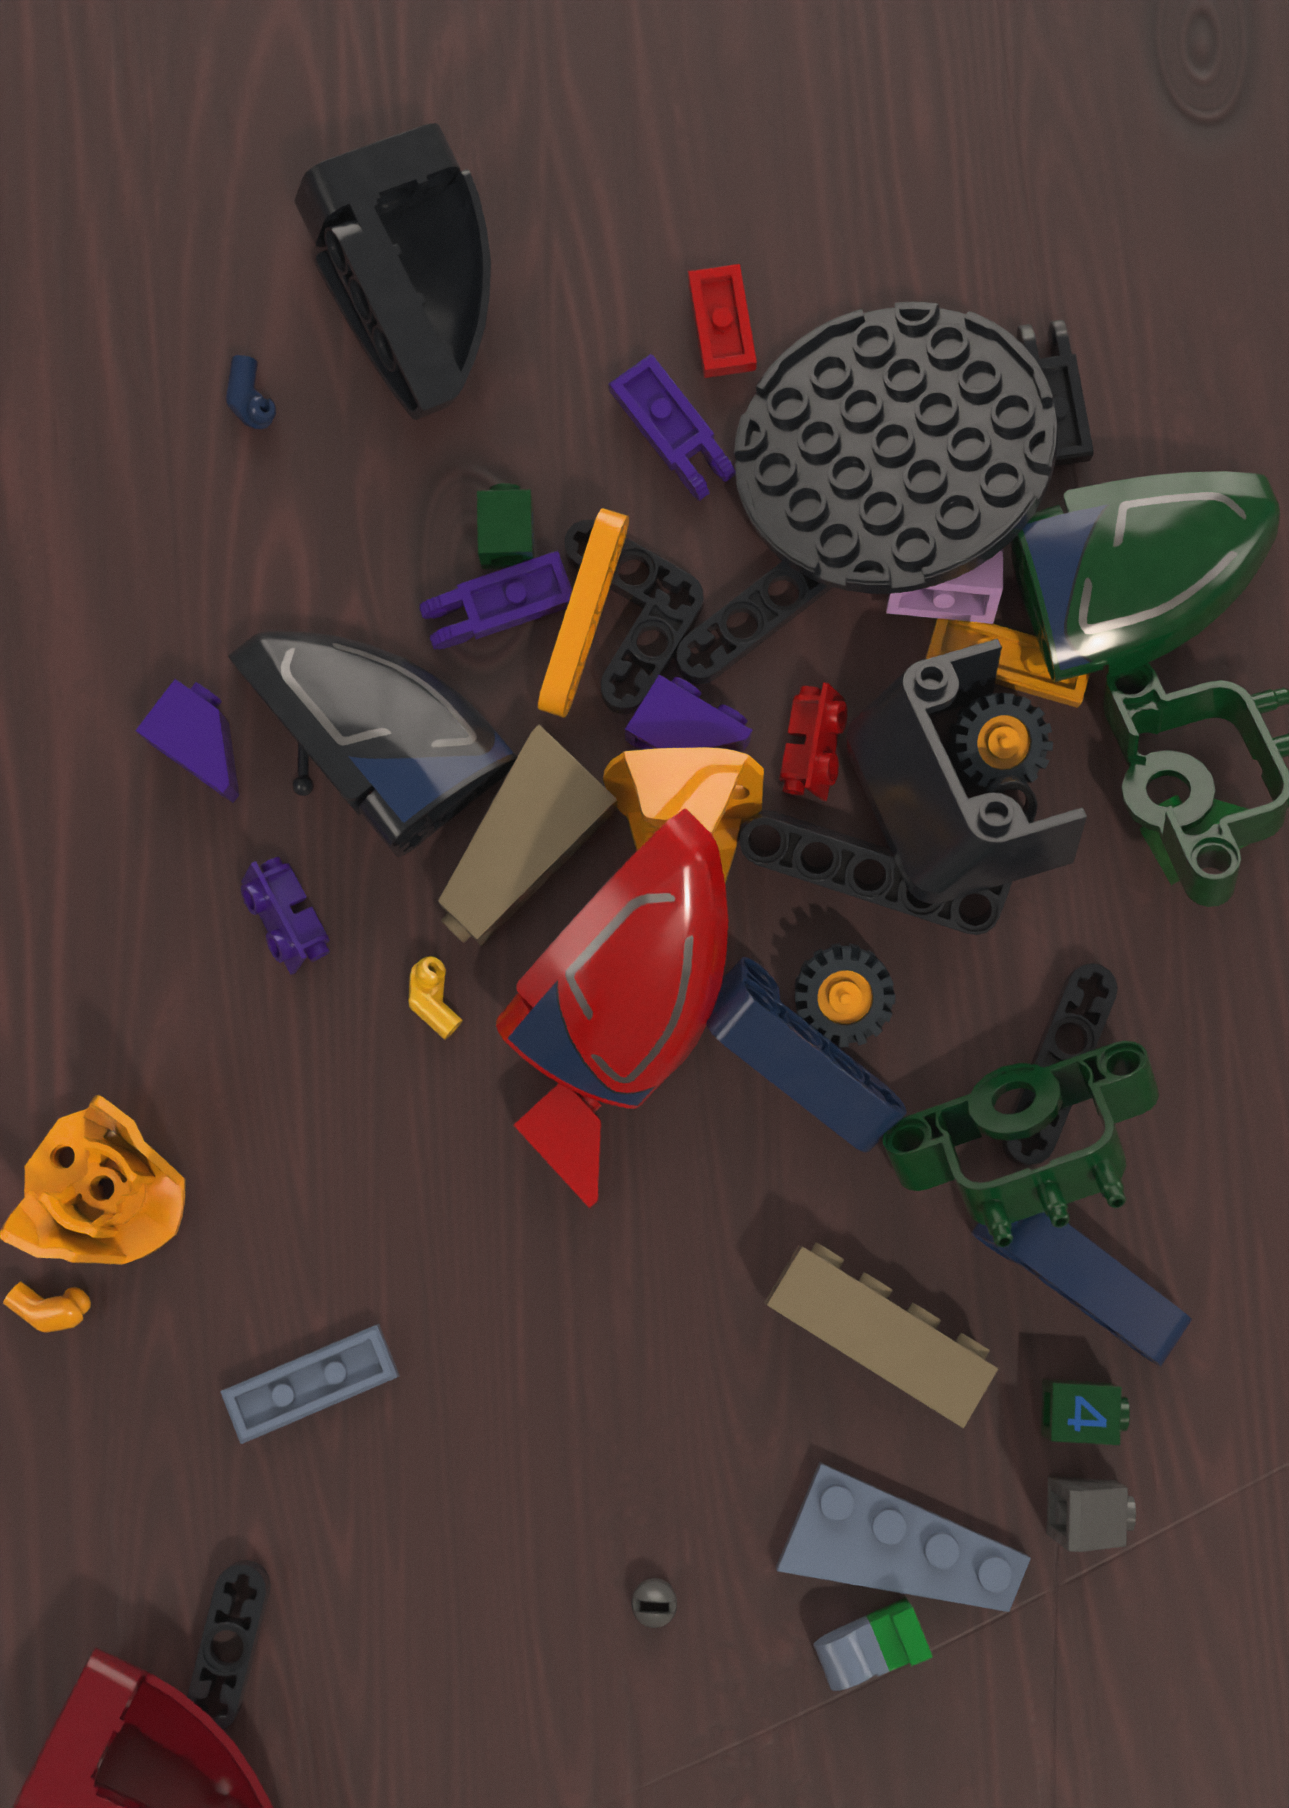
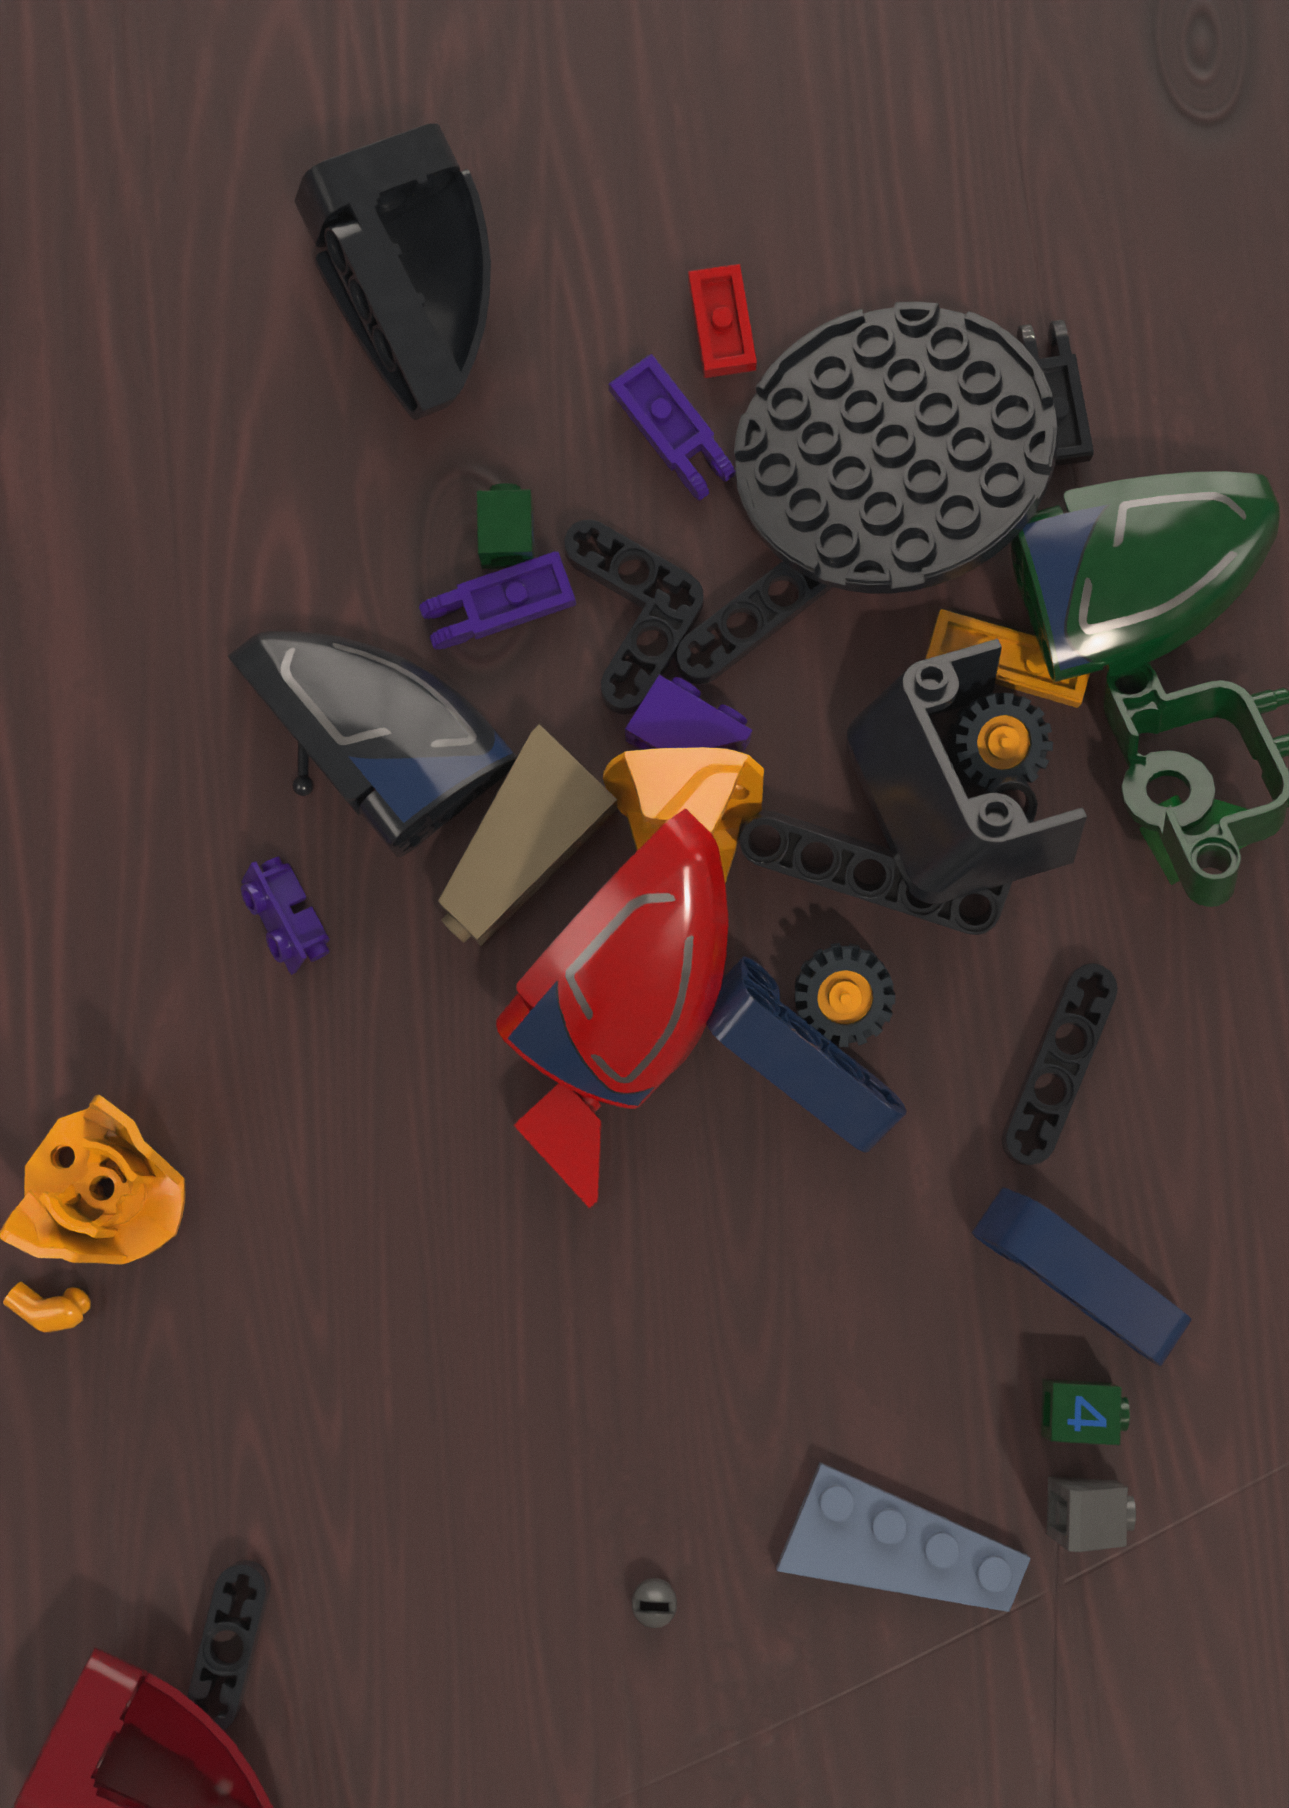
(194, 735): dark purple slope -> none
(244, 398): dark blue arm -> none
(309, 1383): sand blue tile -> none
(426, 996): yellow arm -> none
(583, 612): light orange beam -> none
(819, 718): red hinge -> none
(872, 1646): leg -> none
(881, 1335): dark tan brick -> none
(965, 598): lavender slope -> none
(1113, 1076): dark green piece -> none

